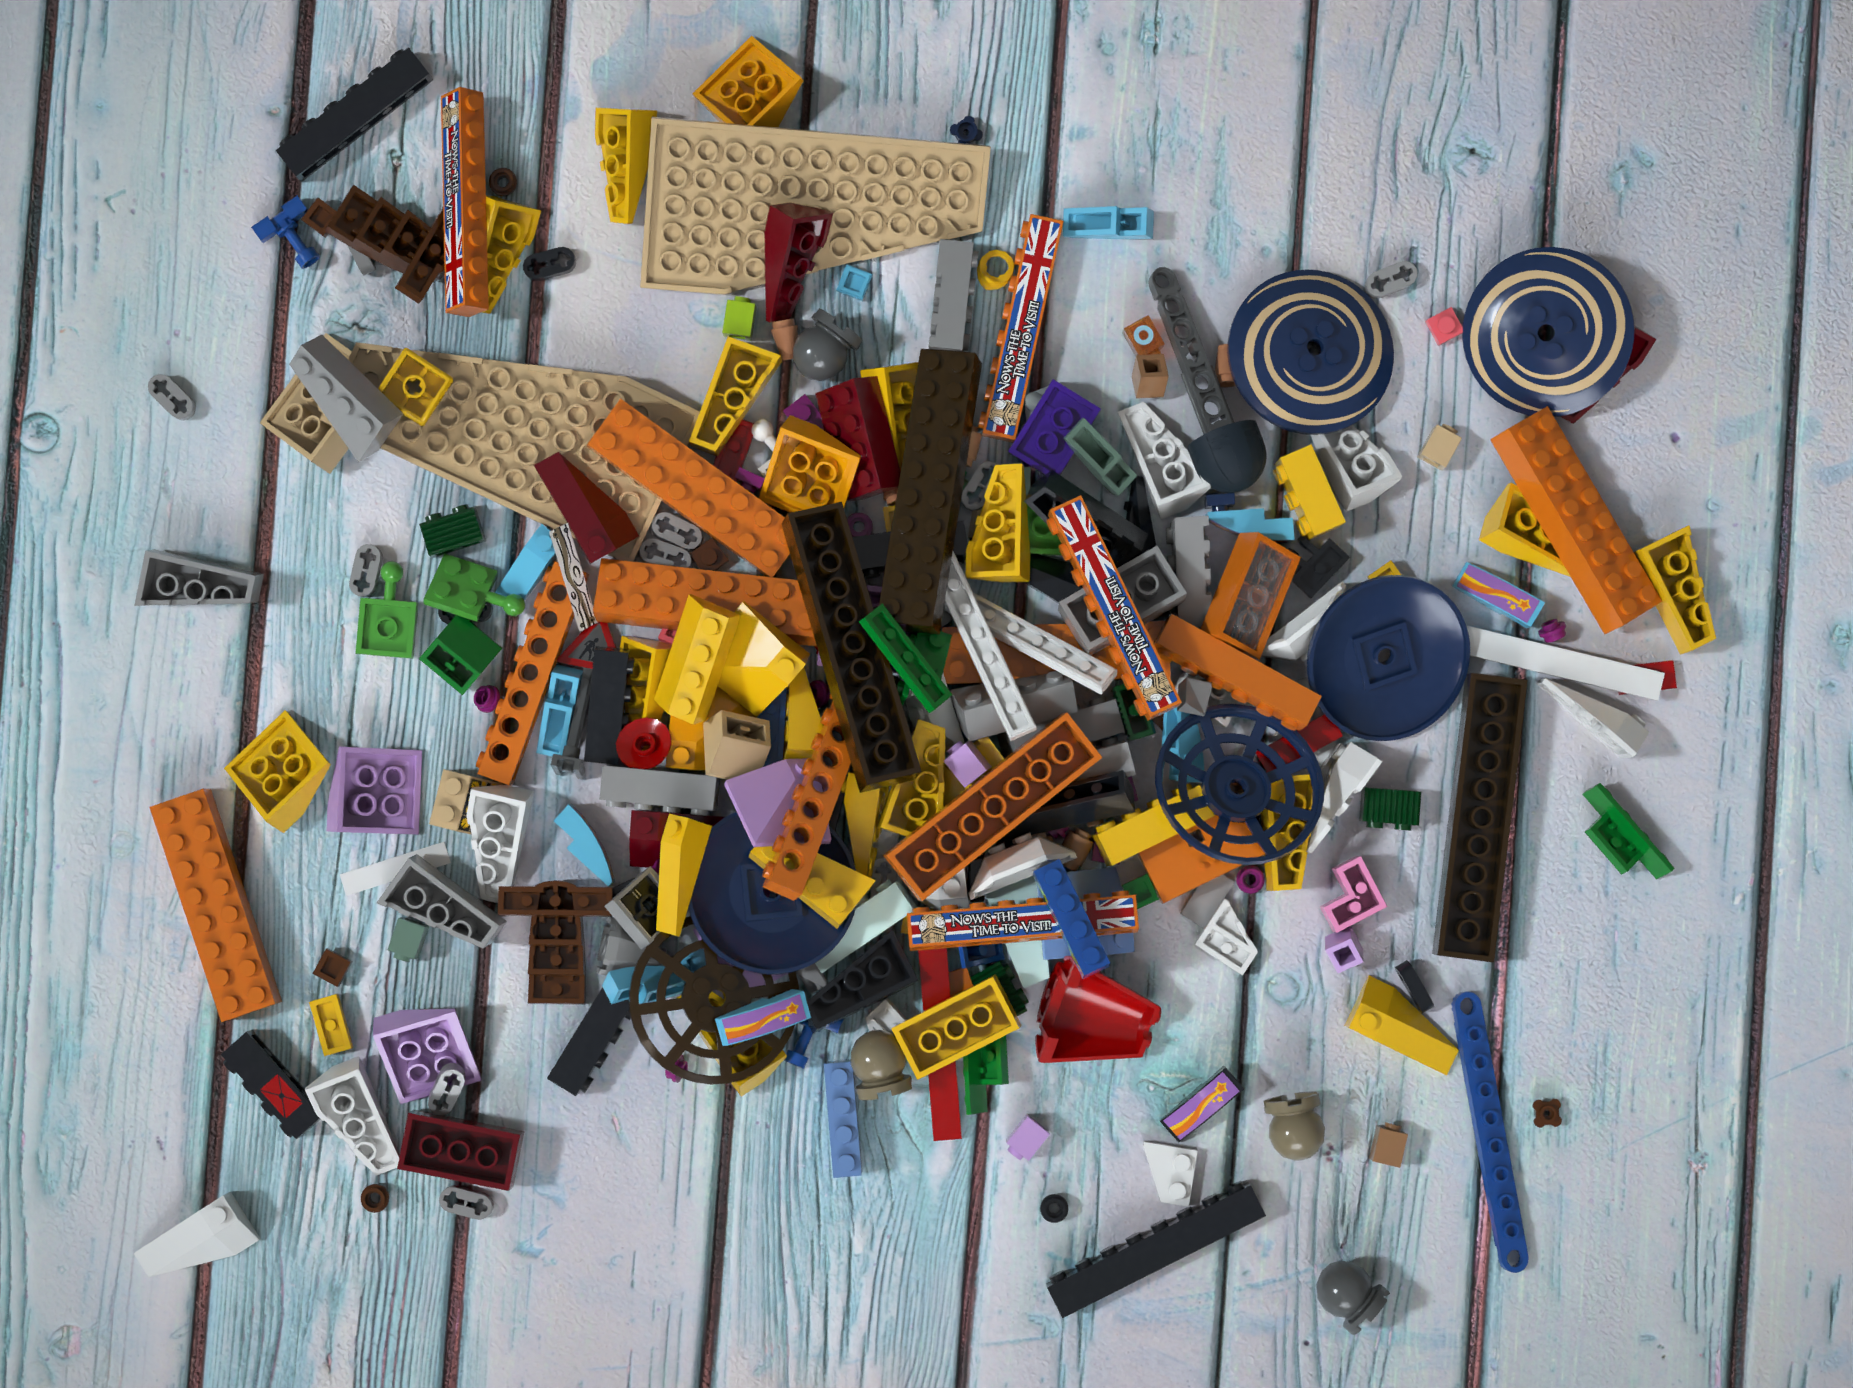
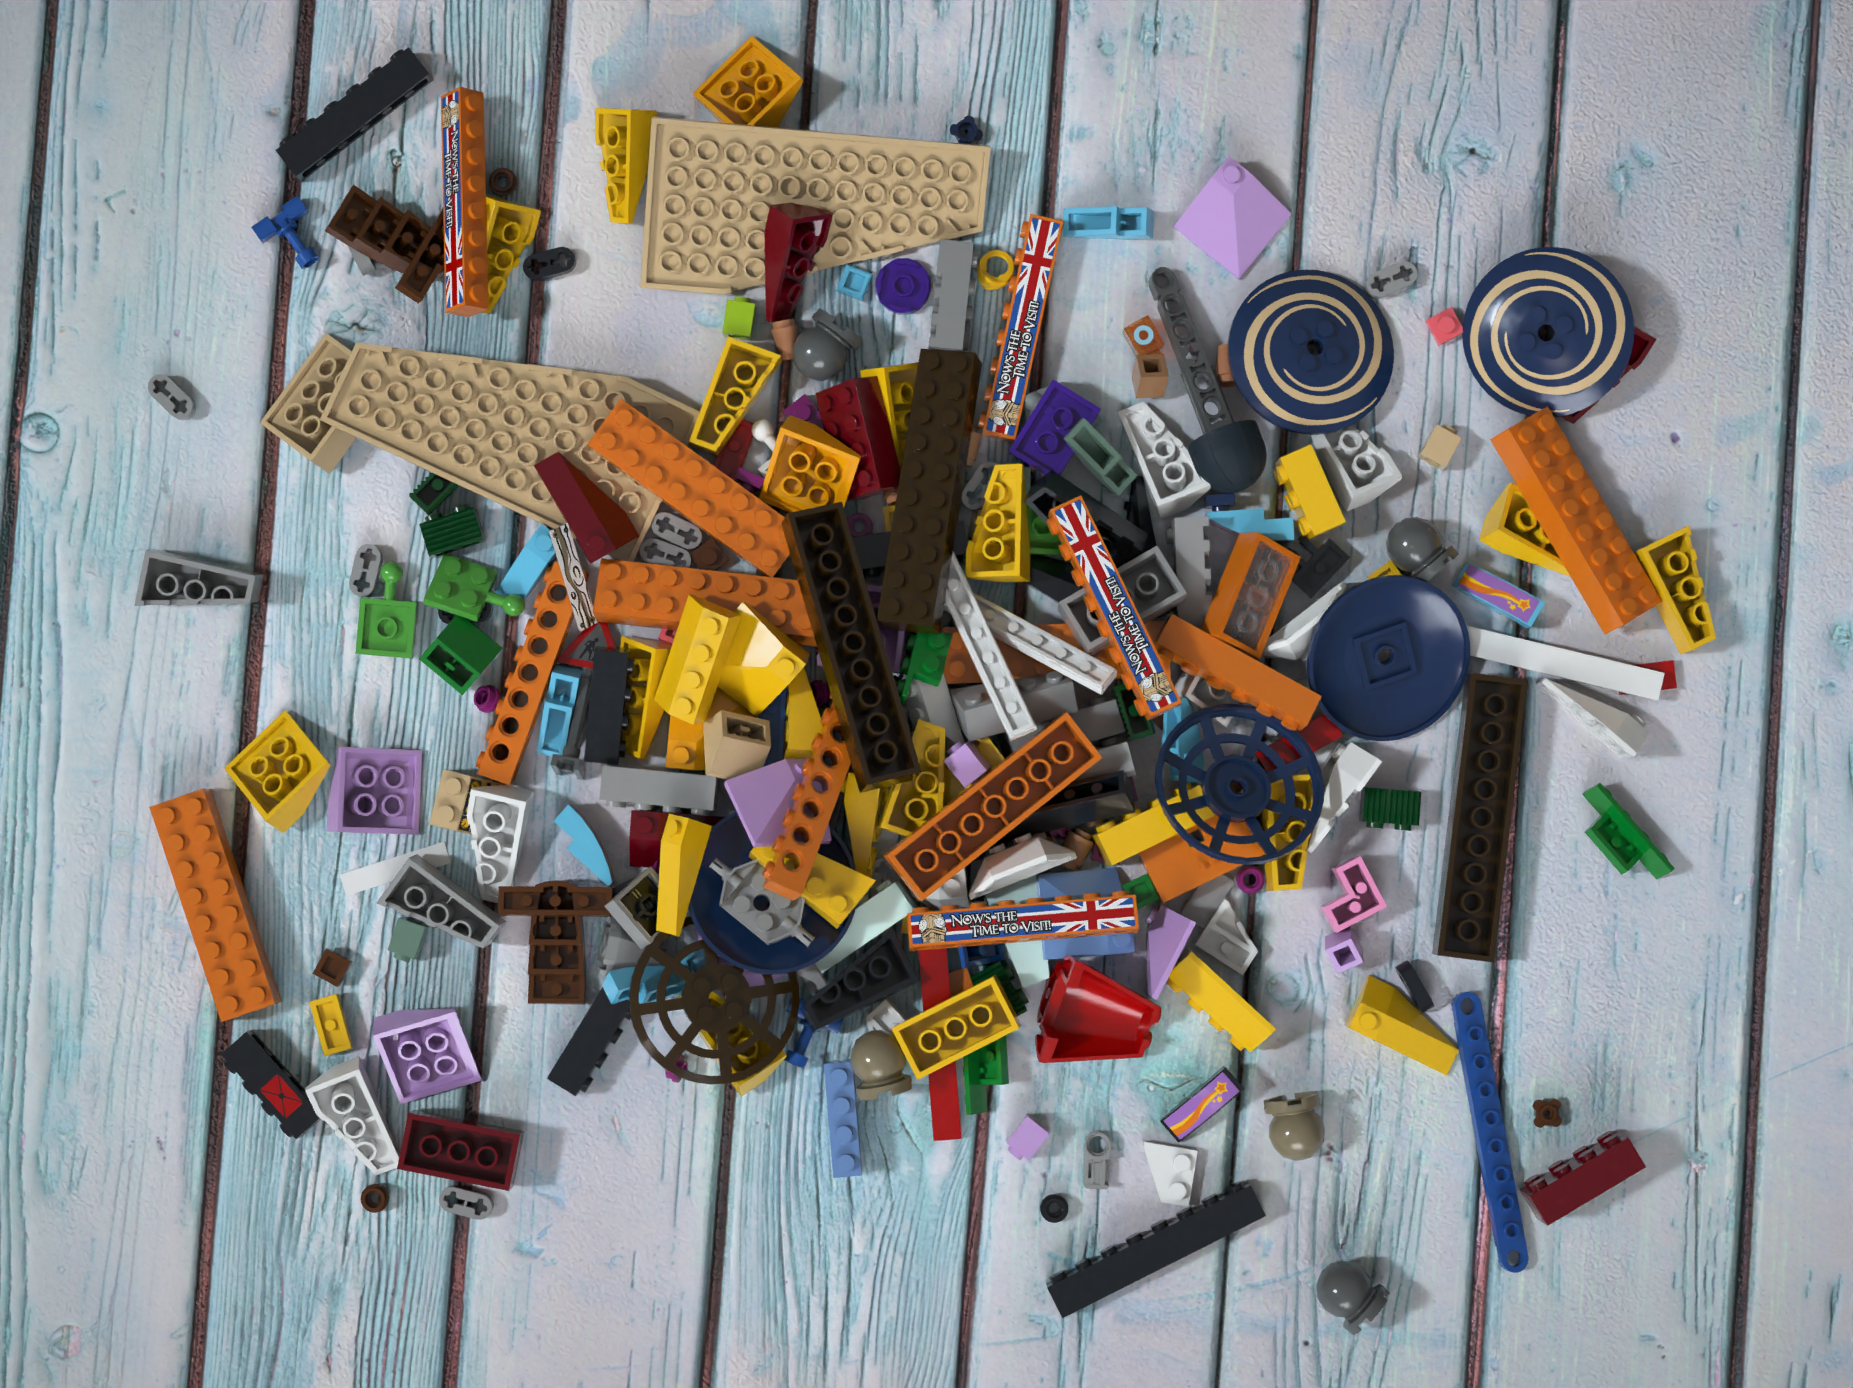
(206, 1236): white wedge -> none
(319, 216): reddish brown plate -> none
(346, 397): light grey wedge -> none
(432, 382): yellow brick -> none
(432, 492): none -> dark green brick
(452, 1091): light grey beam -> none
(639, 734): red dish -> none
(737, 897): none -> light grey plate
(763, 1017): slope -> none
(903, 286): none -> dark purple tile
(905, 658): green plate -> none
(1071, 919): blue brick -> none
(1095, 1163): none -> light grey piece
(1164, 943): none -> lavender slope
(1194, 696): light grey slope -> none
(1219, 1001): none -> yellow slope
(1233, 218): none -> lavender slope
(1388, 1145): medium nougat brick -> none
(1417, 548): none -> dark grey tile
(1552, 630): magenta plate -> none
(1581, 1177): none -> dark red brick

